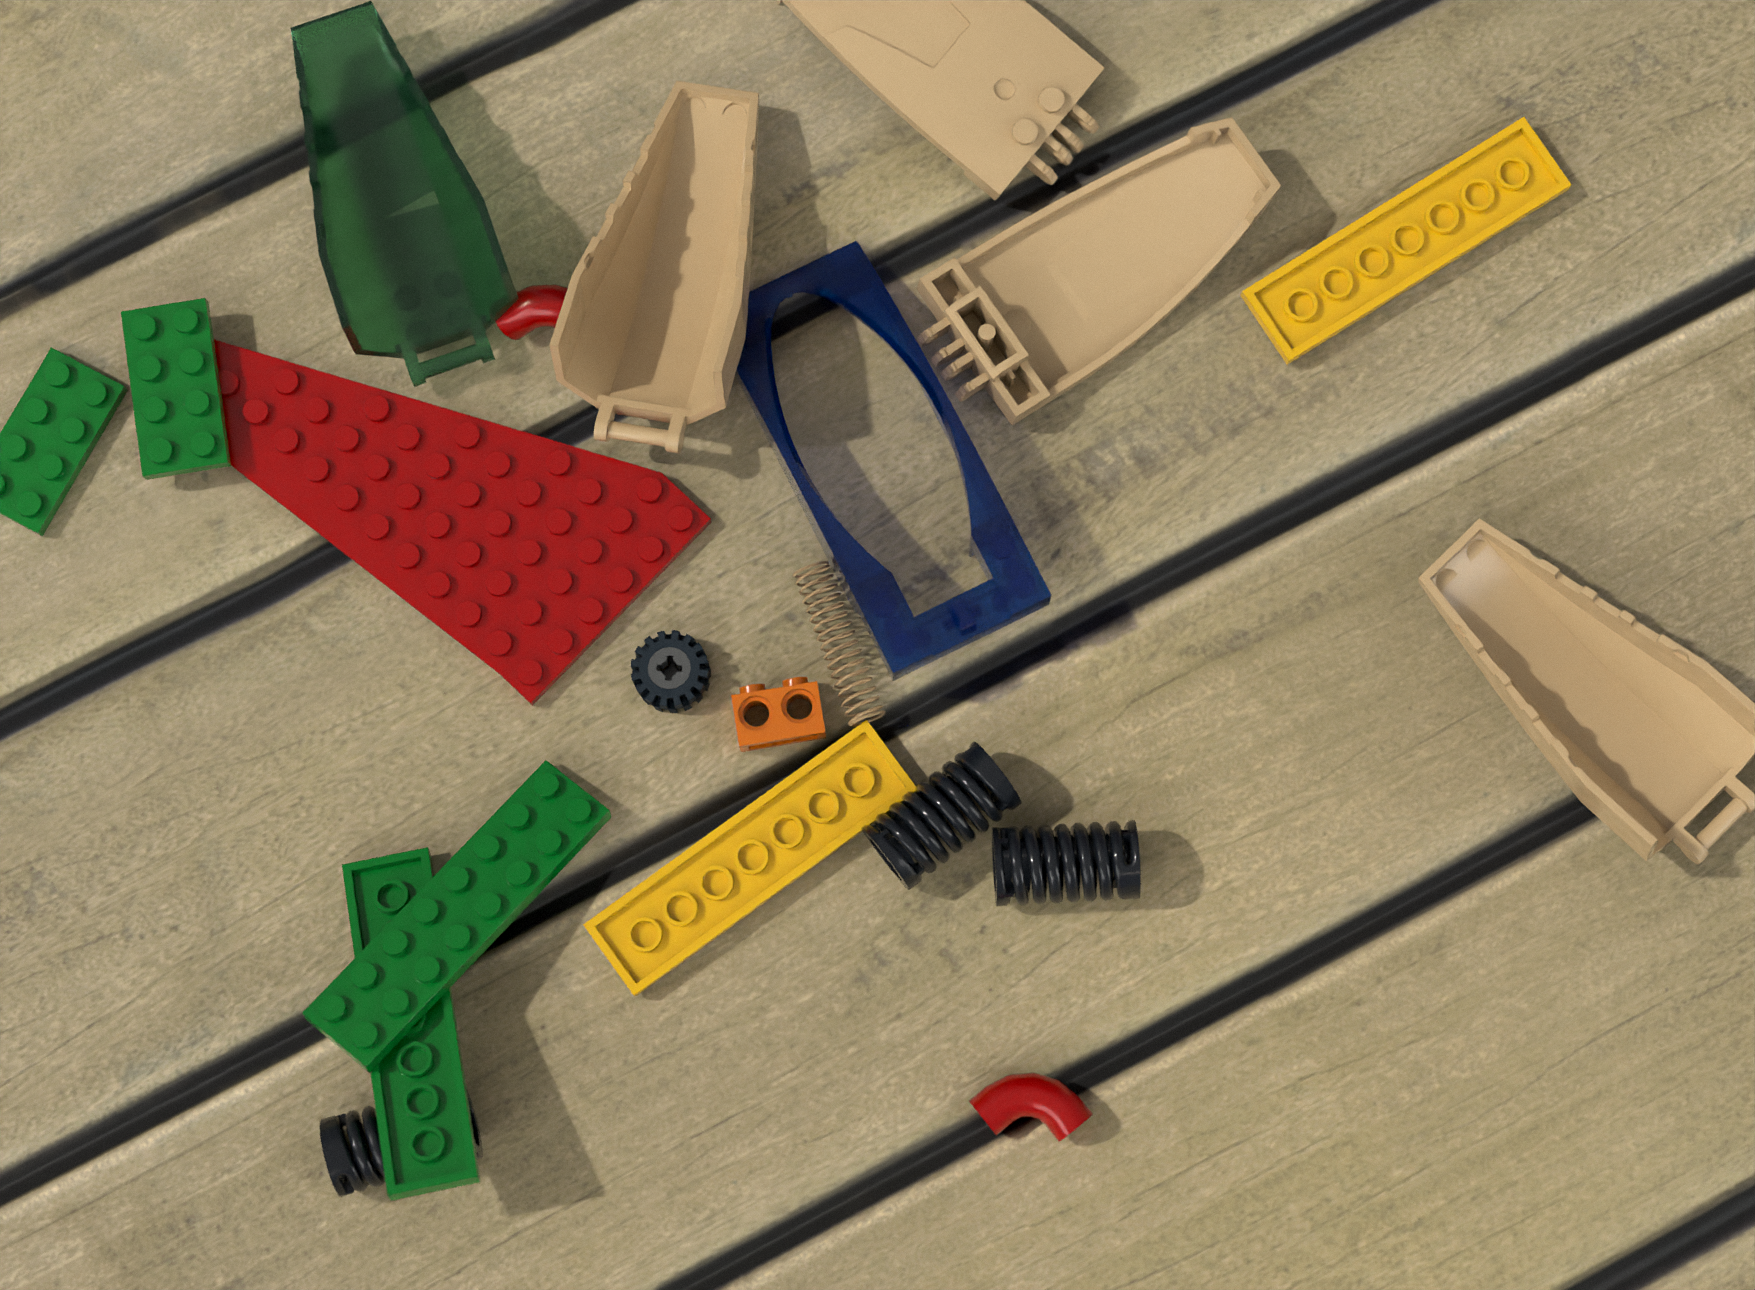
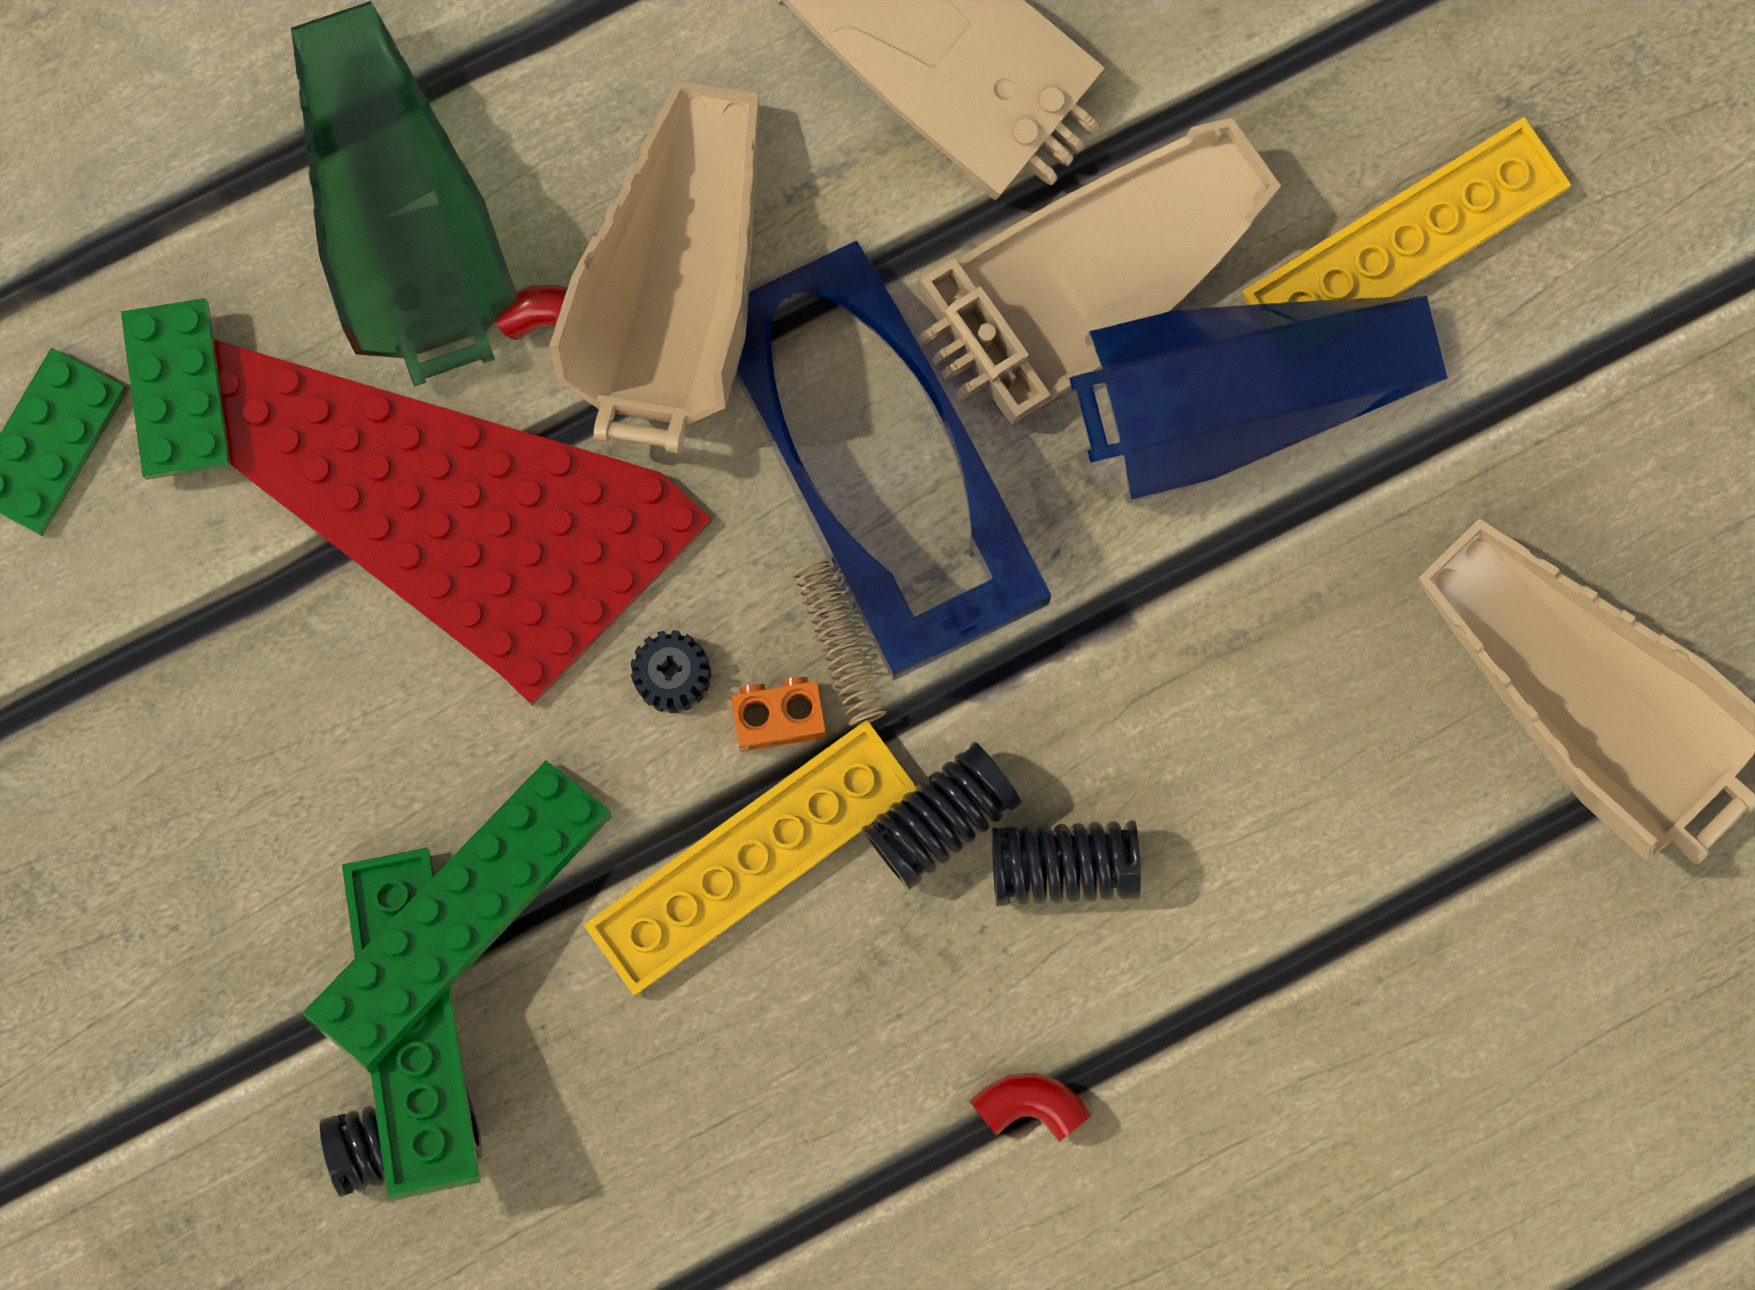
(1246, 381): none -> clear blue windscreen

